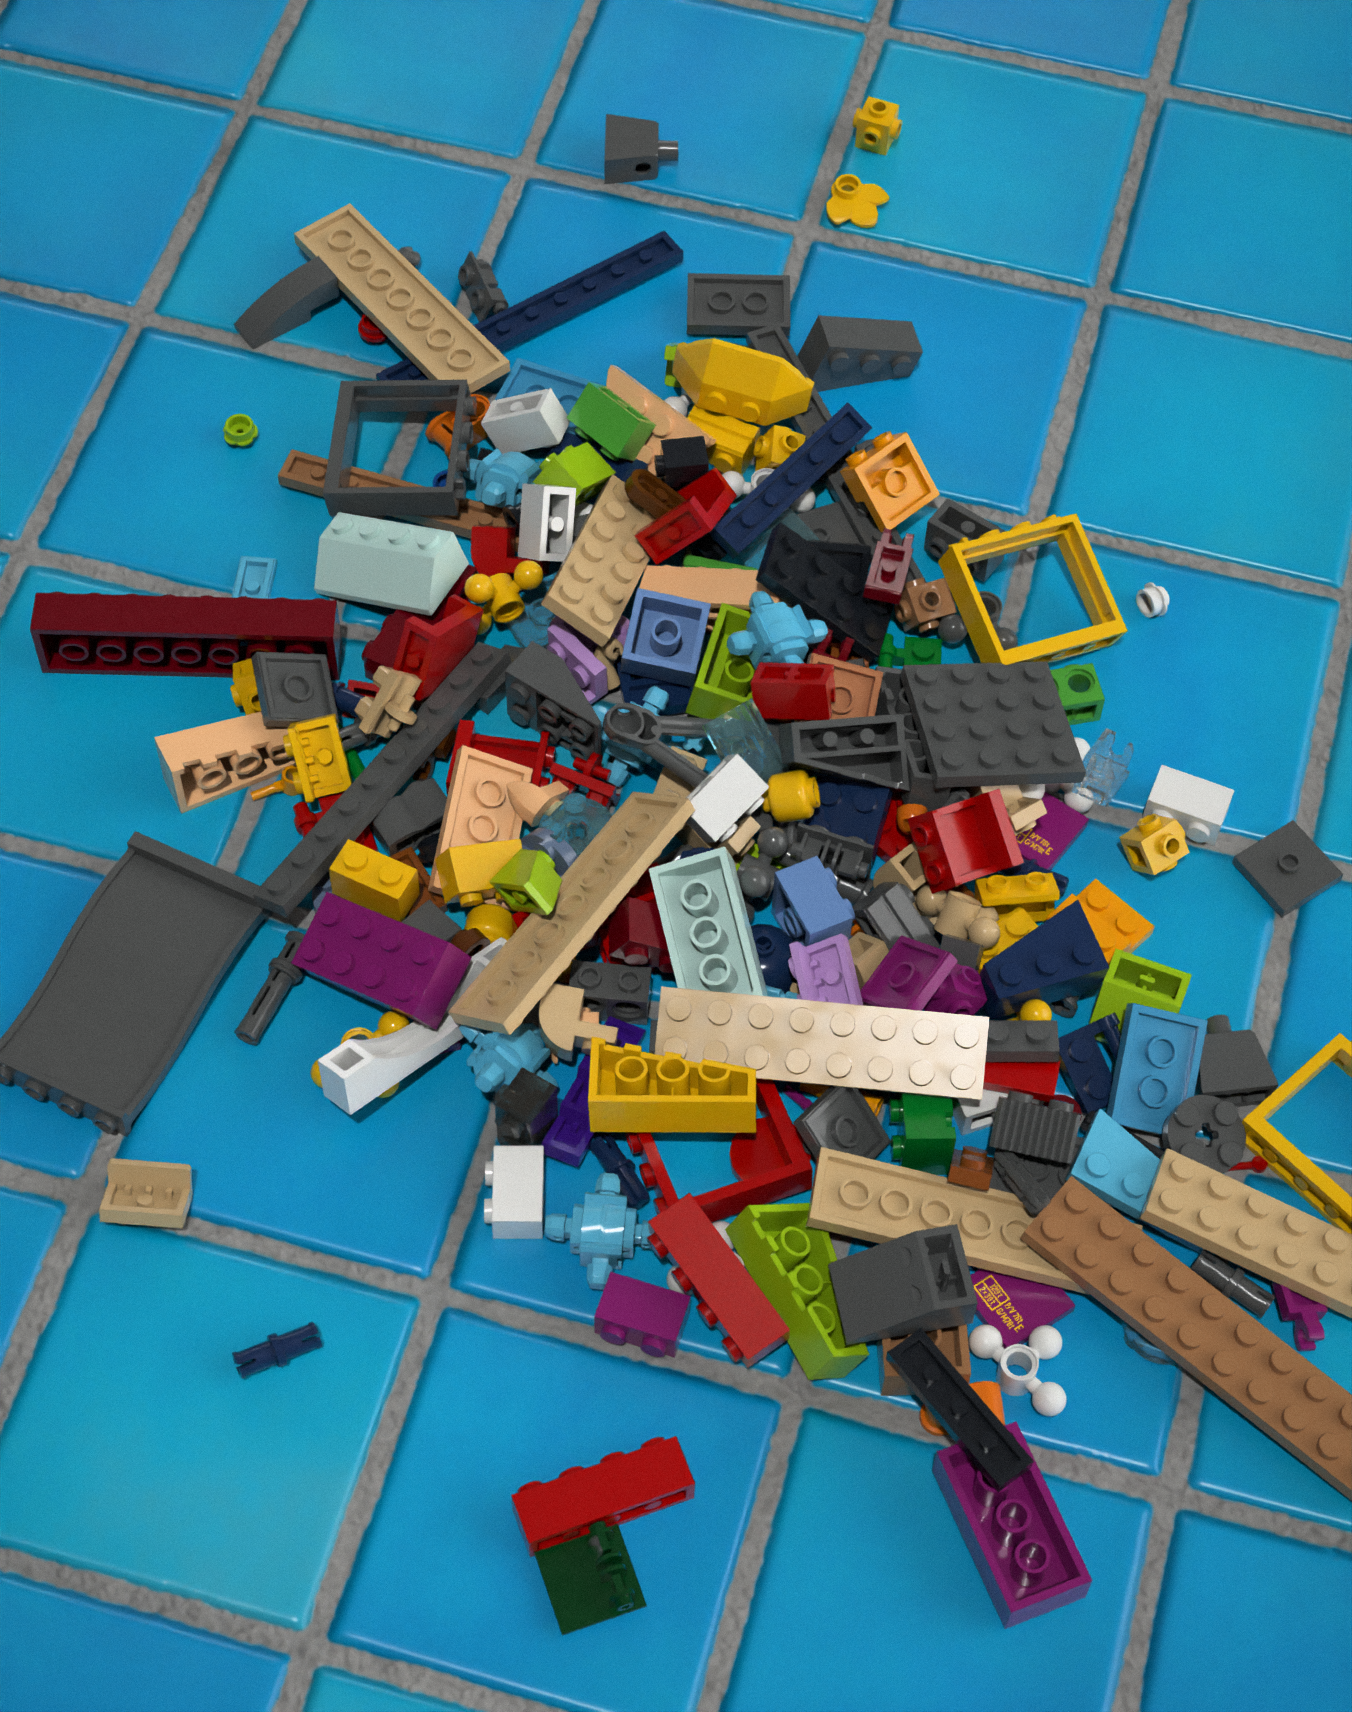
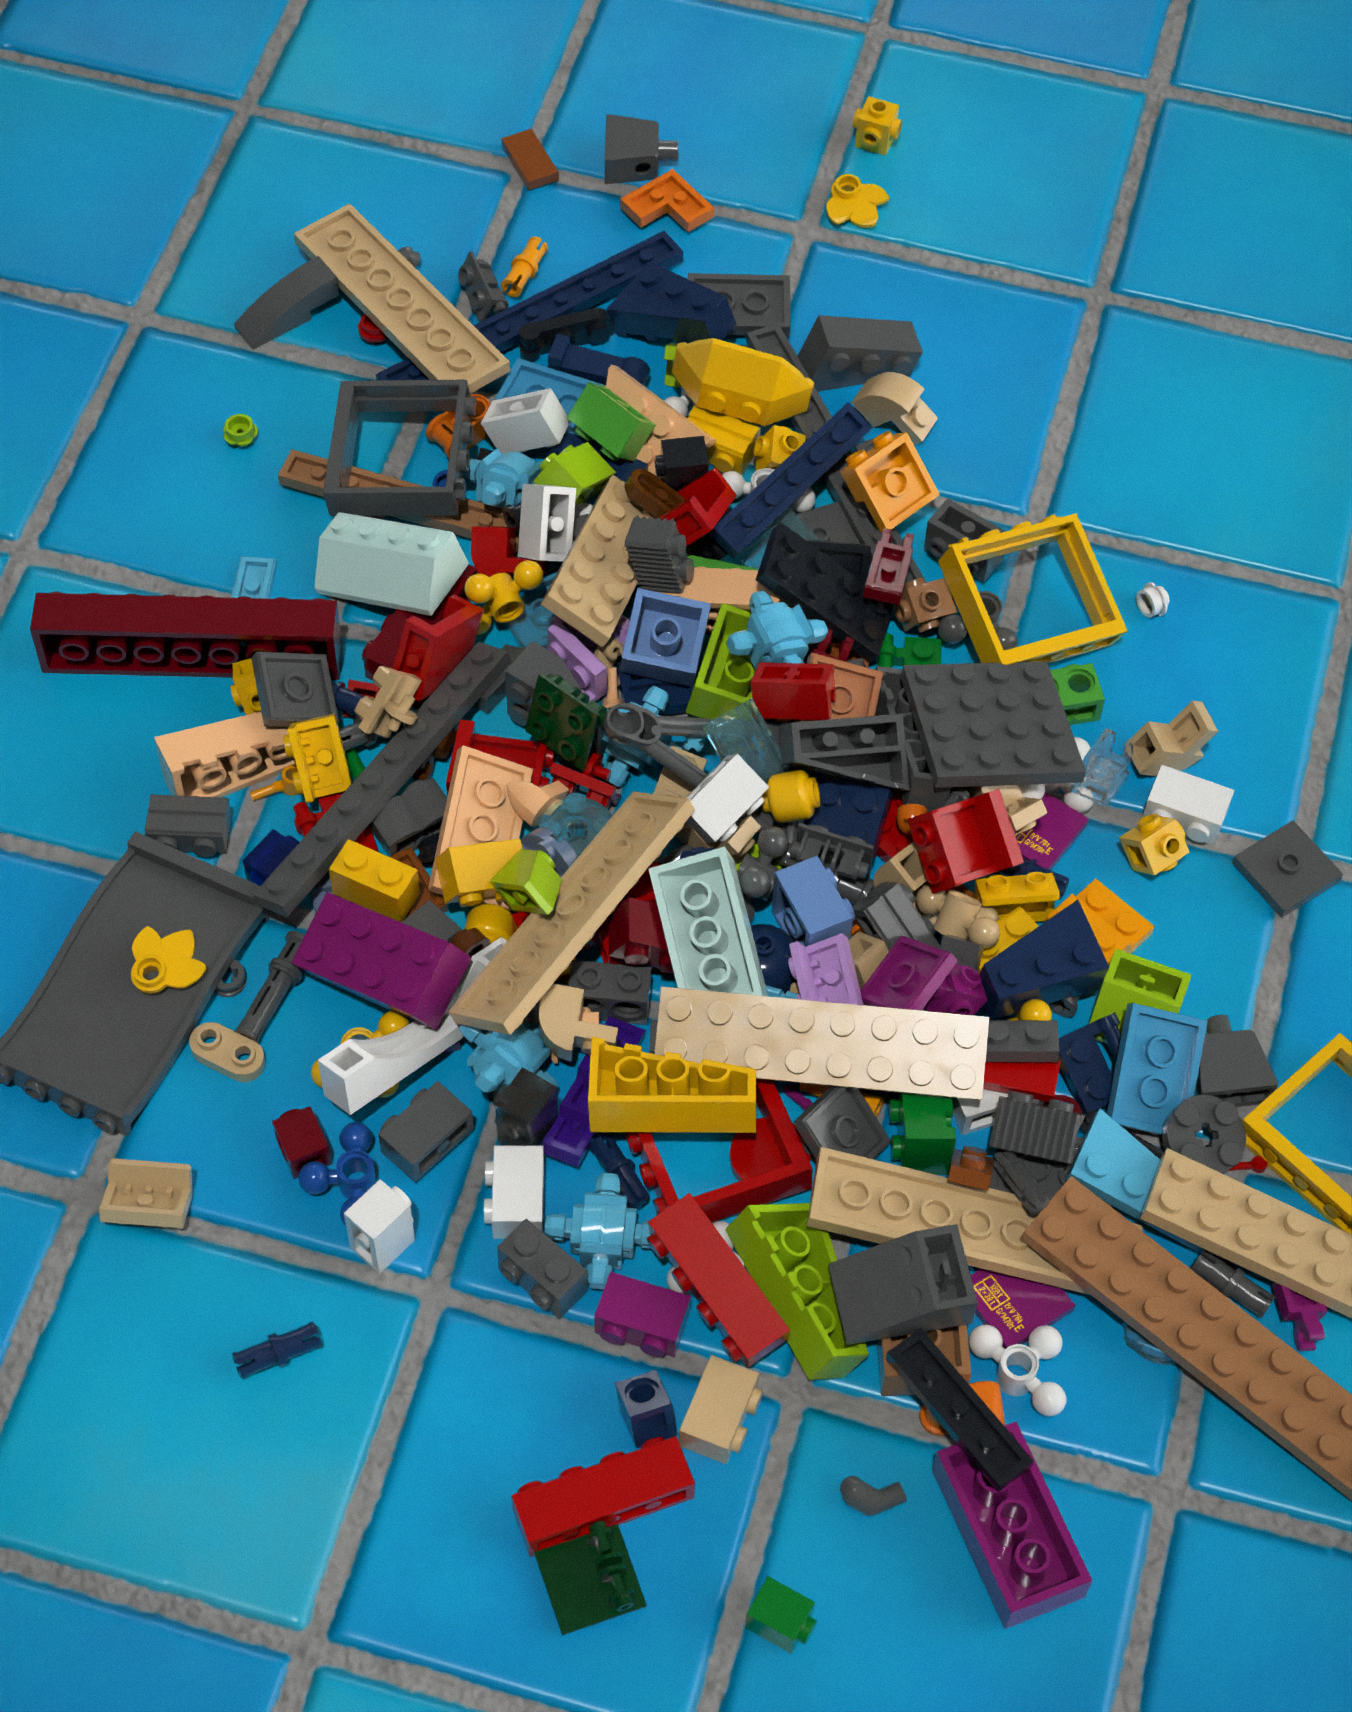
(167, 956): none -> yellow plate
(190, 823): none -> dark grey brick
(223, 1052): none -> tan plate
(238, 981): none -> dark grey bush
(267, 856): none -> clear blue brick
(300, 1139): none -> dark red brick
(316, 1176): none -> blue piece
(380, 1225): none -> white brick
(425, 1130): none -> dark grey brick
(524, 266): none -> light orange pin
(530, 159): none -> dark orange tile
(542, 1269): none -> dark grey brick
(564, 719): none -> dark green hinge
(581, 327): none -> black plate
(591, 363): none -> dark blue leg
(612, 693): none -> light nougat hand
(645, 1407): none -> dark blue brick
(658, 554): none -> dark grey brick
(667, 195): none -> orange plate
(670, 307): none -> dark blue wedge
(719, 1410): none -> tan brick
(781, 1615): none -> green brick
(869, 1499): none -> dark grey arm
(895, 399): none -> tan brick
(1174, 743): none -> tan brick

